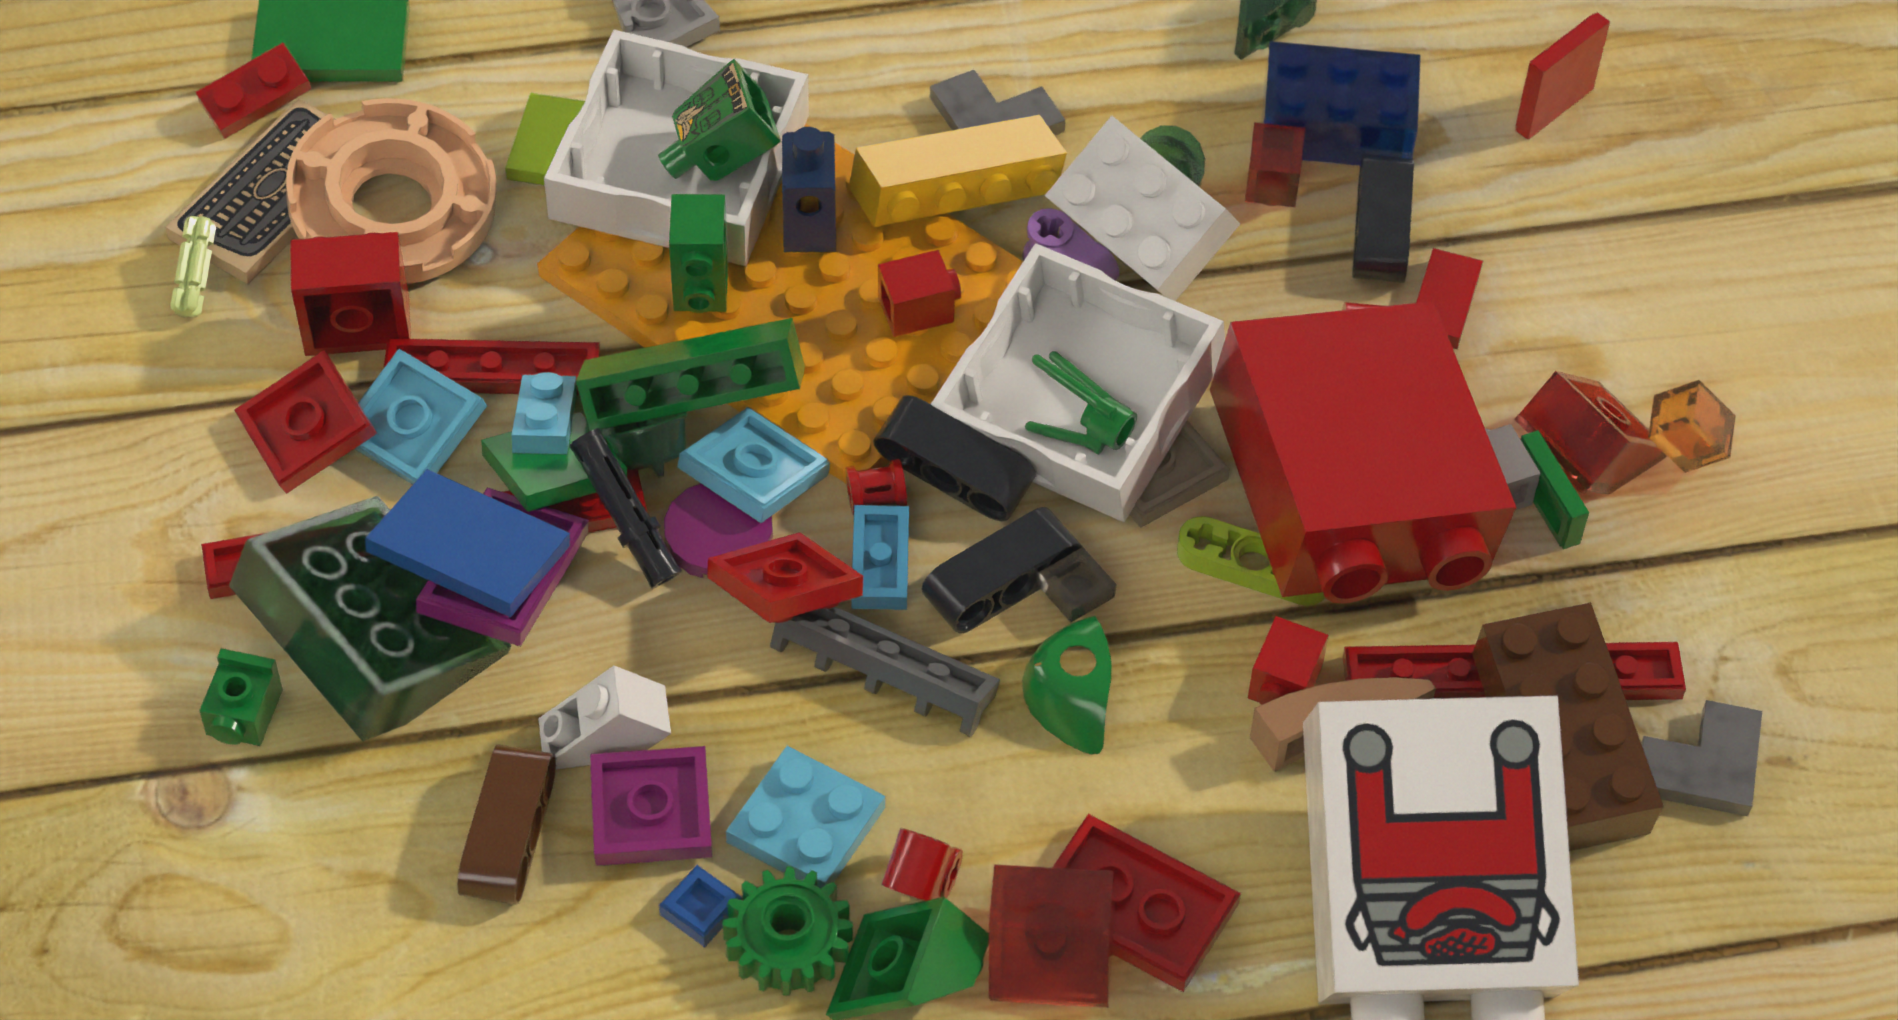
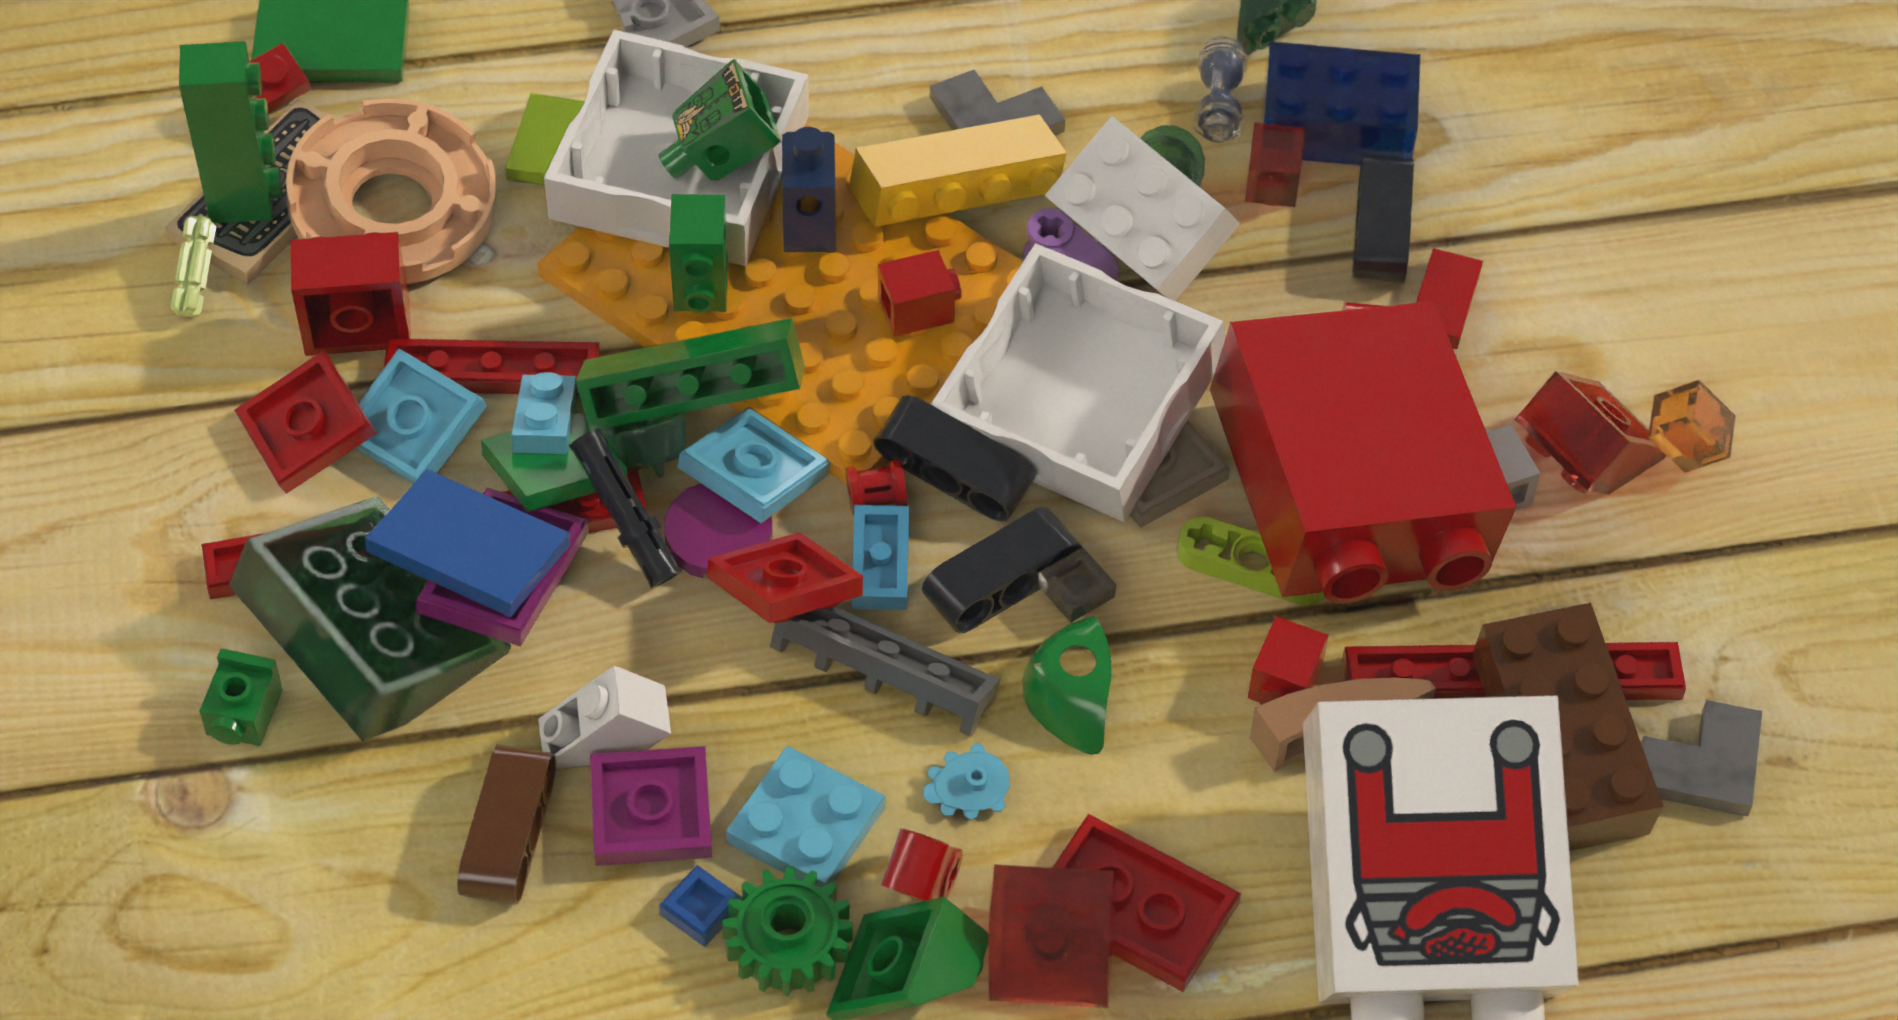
(228, 132): none -> green brick
(968, 783): none -> medium azure piece
(1104, 417): green plant -> none
(1221, 71): none -> clear piece
(1555, 494): green tile -> none
(1561, 75): red tile -> none

